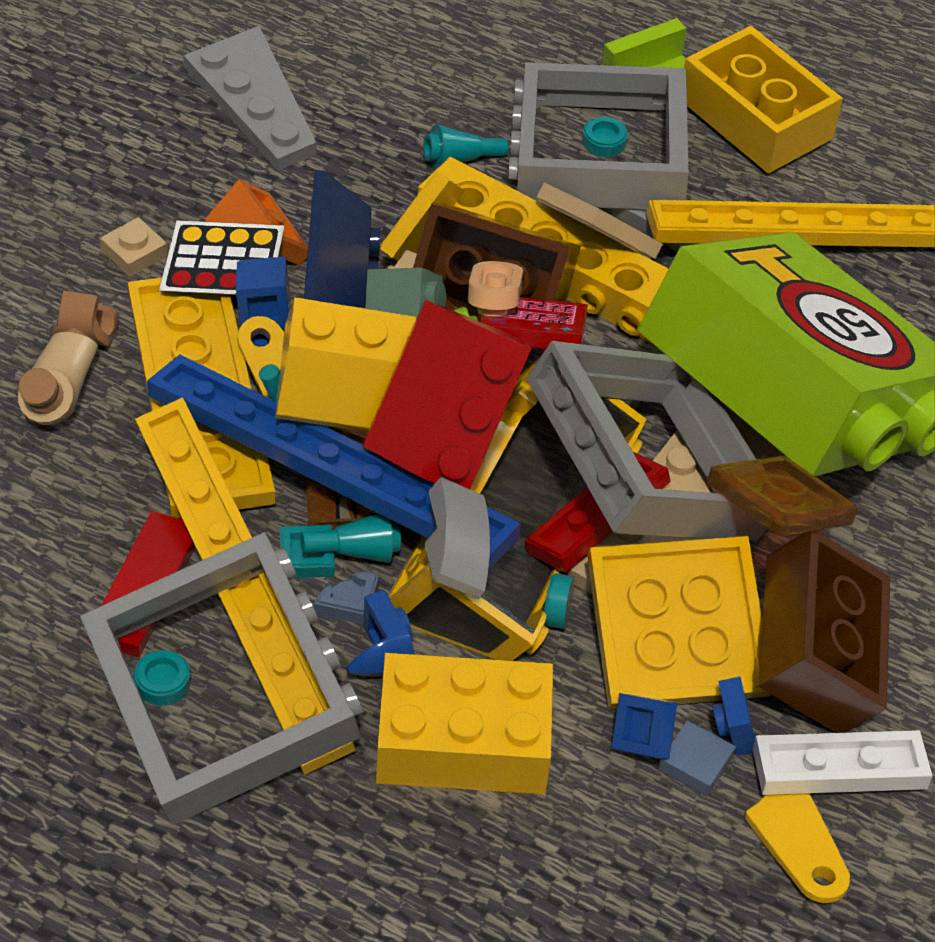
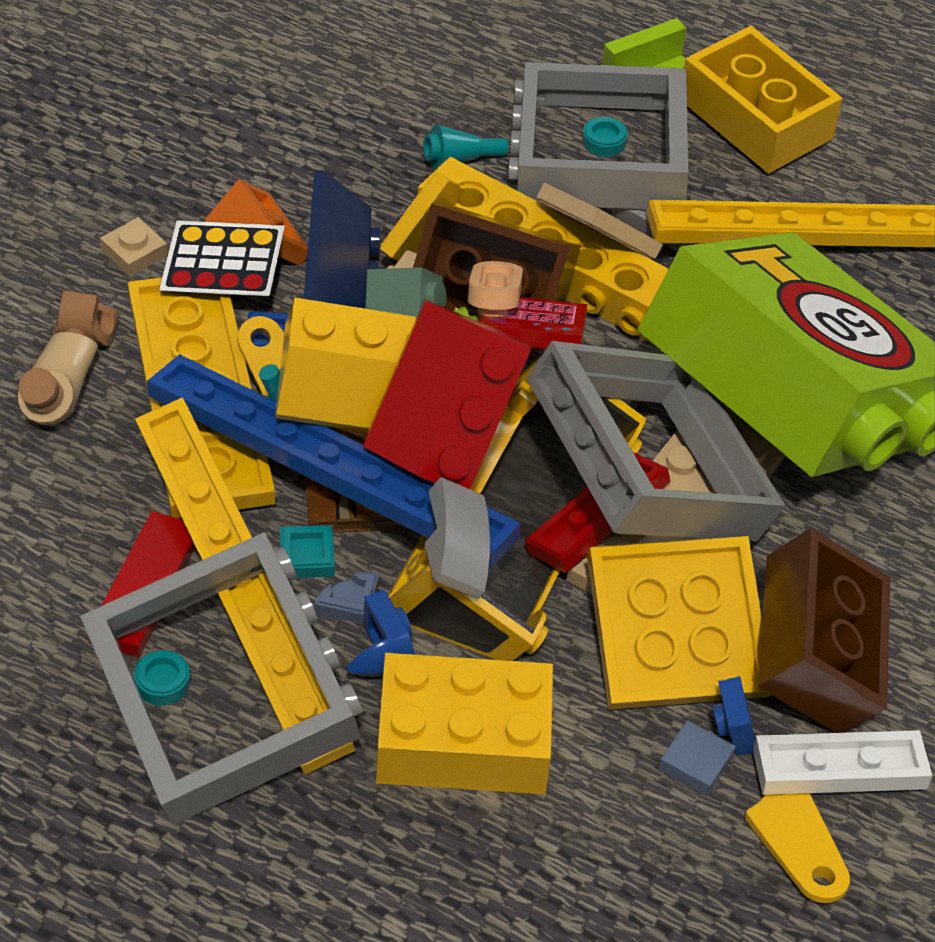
(255, 95): light grey wing -> none
(263, 289): blue panel -> none
(365, 538): teal cone -> none
(559, 600): teal tile -> none
(644, 725): blue plate -> none
(782, 495): clear orange tile -> none

